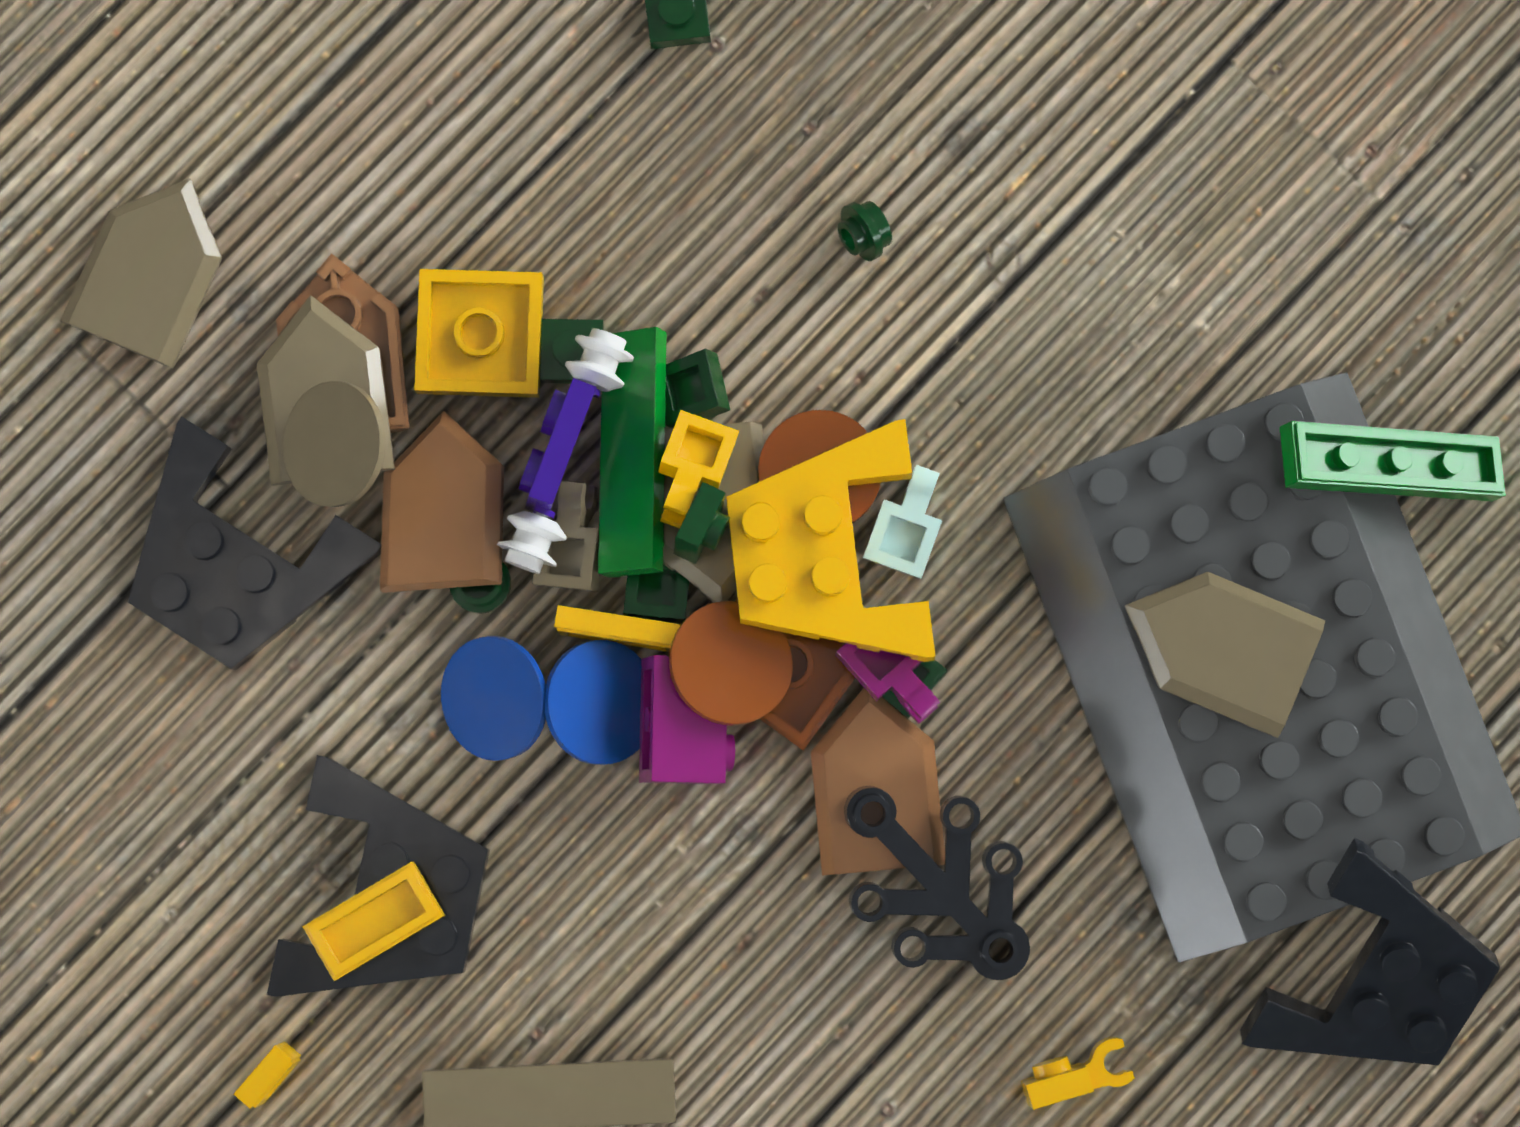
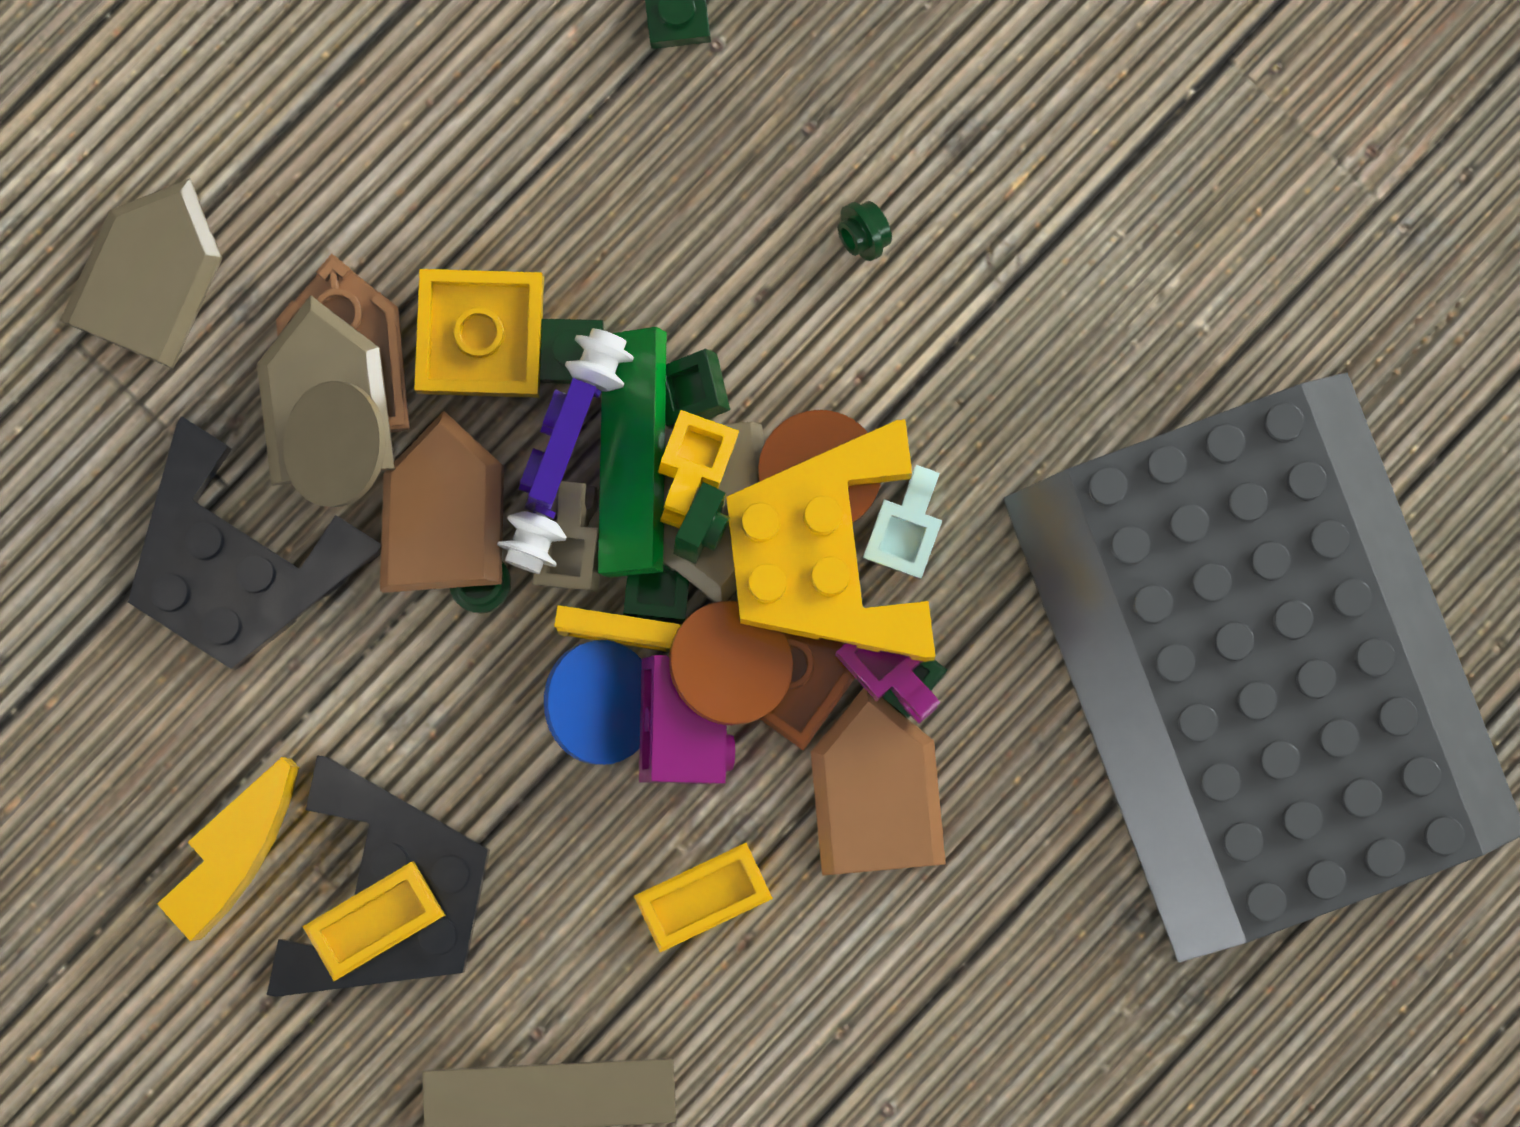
(232, 852): none -> yellow slope
(268, 1075): yellow tile -> none
(493, 698): blue piece -> none
(703, 897): none -> yellow tile
(945, 891): black plant -> none
(1059, 1081): yellow plate -> none
(1227, 648): dark tan tile -> none
(1391, 461): tile -> none
(1403, 990): black wing -> none

